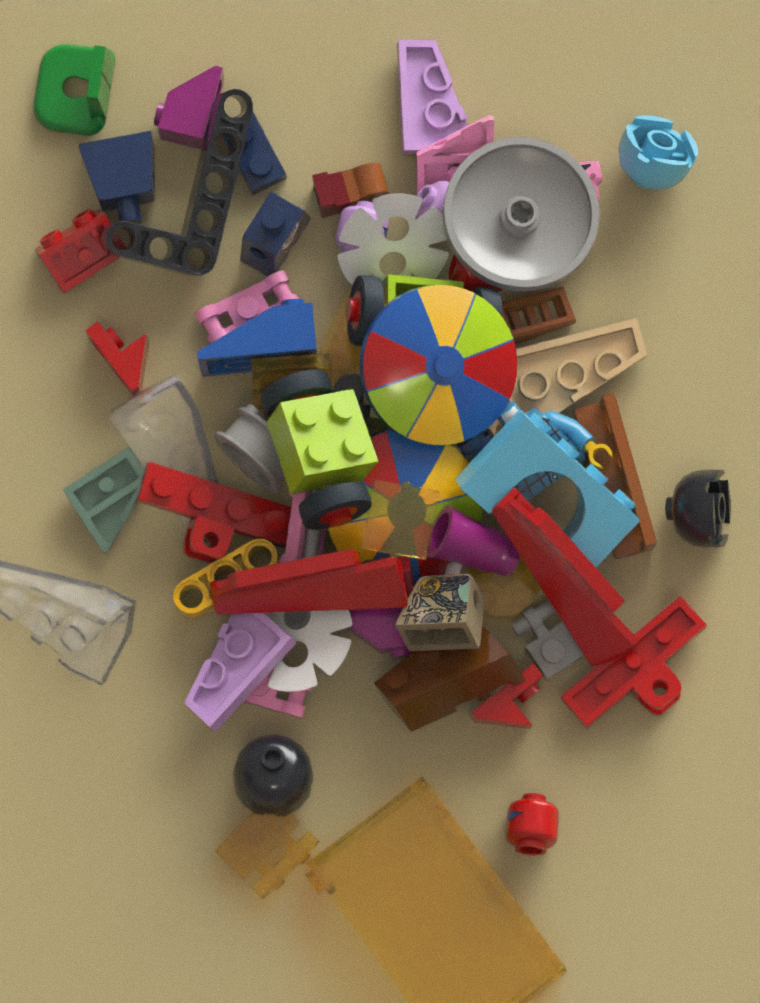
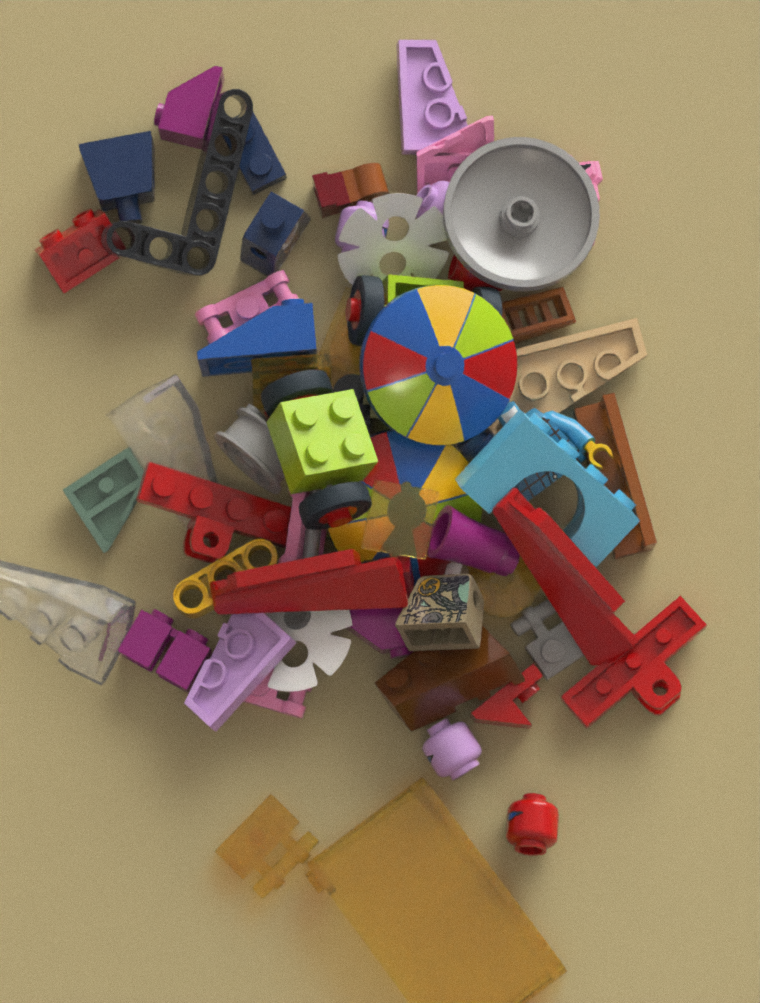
(79, 114): green piece -> none
(128, 363): red slope -> none
(149, 639): none -> magenta piece
(273, 775): black cylinder -> none
(451, 749): none -> lavender head
(655, 153): medium azure cylinder -> none
(700, 508): black cylinder -> none

